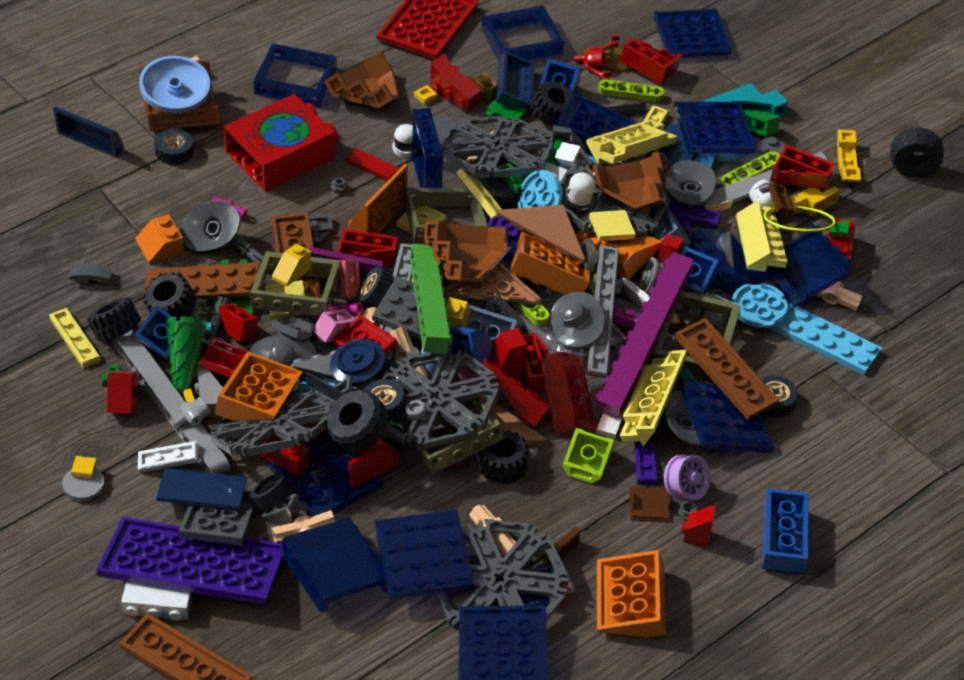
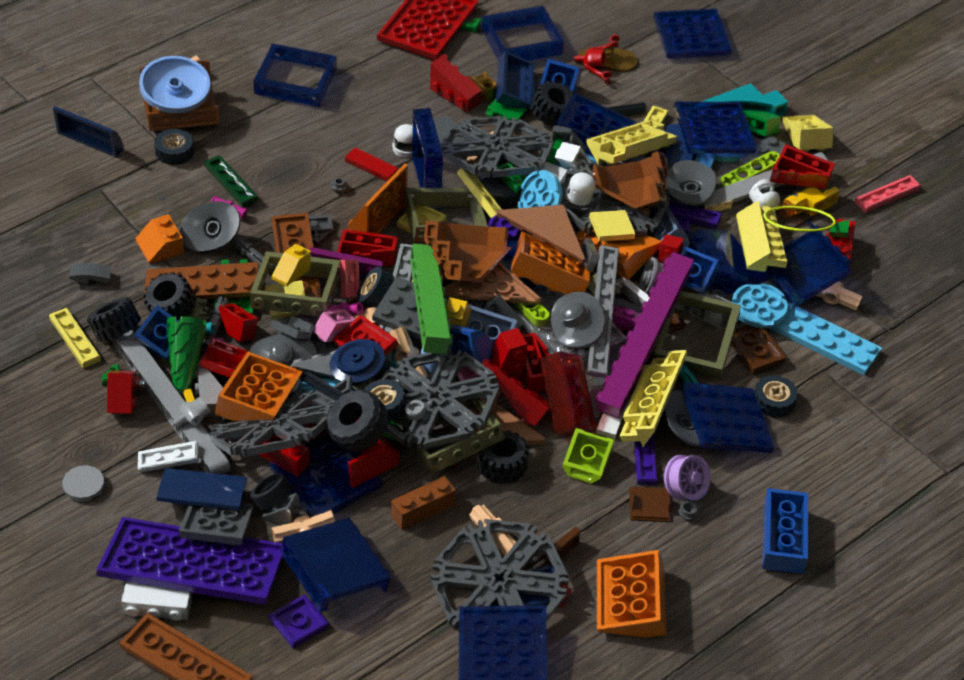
(83, 467): yellow tile -> none
(231, 181): none -> dark green plate
(280, 142): red brick -> none
(298, 621): none -> dark purple tile
(367, 83): dark orange panel -> none
(423, 502): none -> dark orange brick
(423, 554): clear blue plate -> none
(425, 95): yellow tile -> none
(472, 26): none -> green tile
(606, 88): lime beam -> none
(650, 61): red wedge -> none
(699, 526): red slope -> none
(726, 368): dark orange plate -> none
(756, 348): none -> reddish brown plate
(781, 199): reddish brown tile -> none
(809, 132): none -> light yellow slope
(847, 156): yellow slope -> none
(887, 193): none -> coral tile
(918, 140): black tyre -> none

